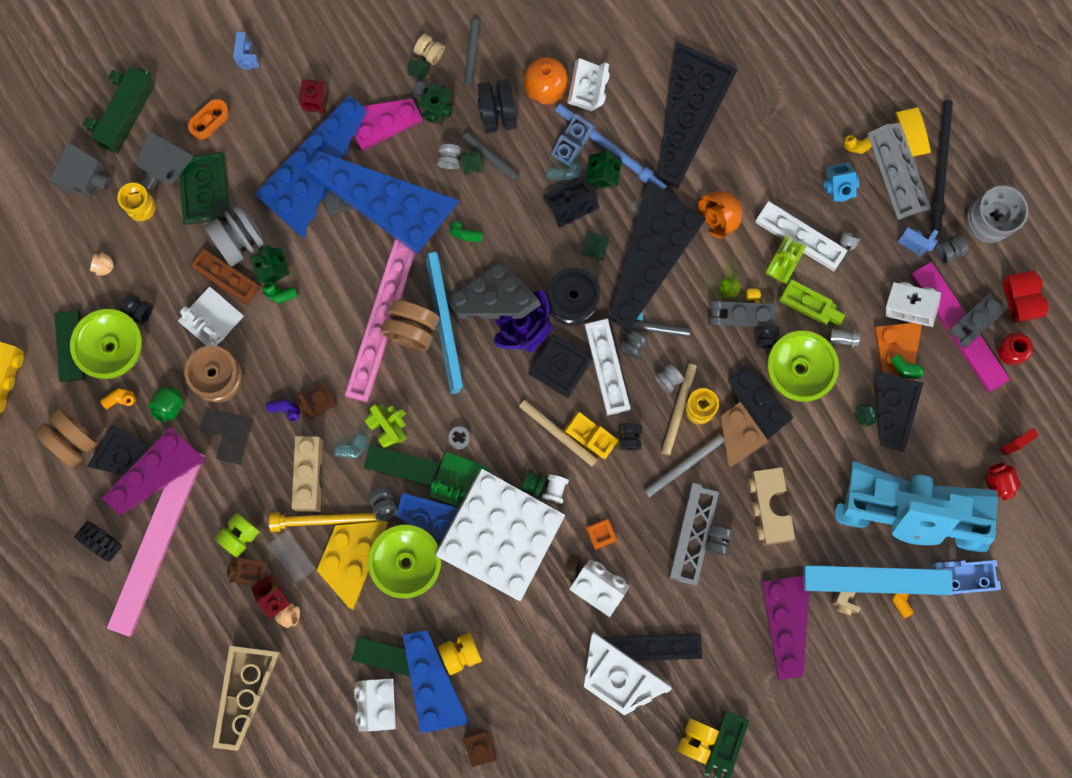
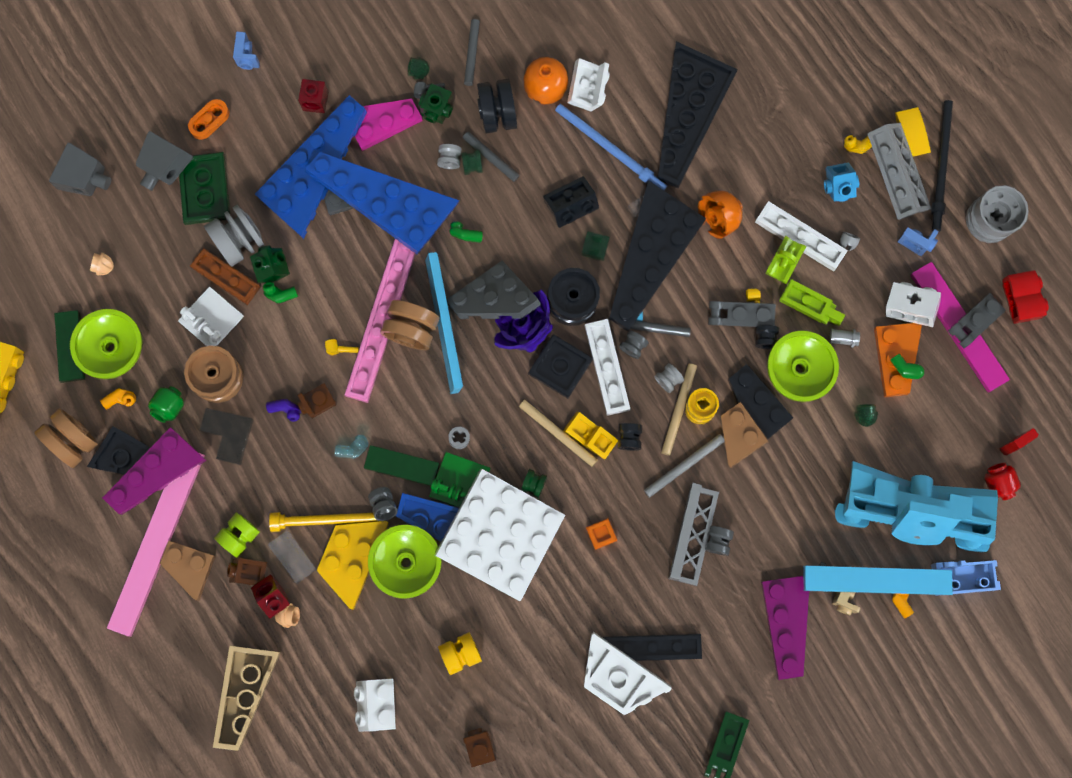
(98, 541): black tyre -> none
(122, 110): dark green brick -> none
(136, 201): yellow wheel -> none
(137, 309): black wheel -> none
(187, 567): none -> medium nougat wing
(307, 462): tan arch -> none
(332, 348): none -> yellow hand
(381, 656): dark green tile -> none
(390, 421): lime hips -> none
(429, 49): tan wheel -> none
(433, 692): blue wing -> none
(555, 488): white bush -> none
(564, 174): clear light blue arm -> none
(573, 140): sand blue slope -> none
(573, 567): dark brown tile -> none
(600, 587): white bracket -> none
(603, 170): dark green brick -> none
(701, 732): yellow wheel -> none
(730, 287): clear neon green plate -> none
(771, 527): tan arch -> none
(896, 408): black wing -> none
(950, 249): dark grey wheel -> none
(1015, 349): red head -> none

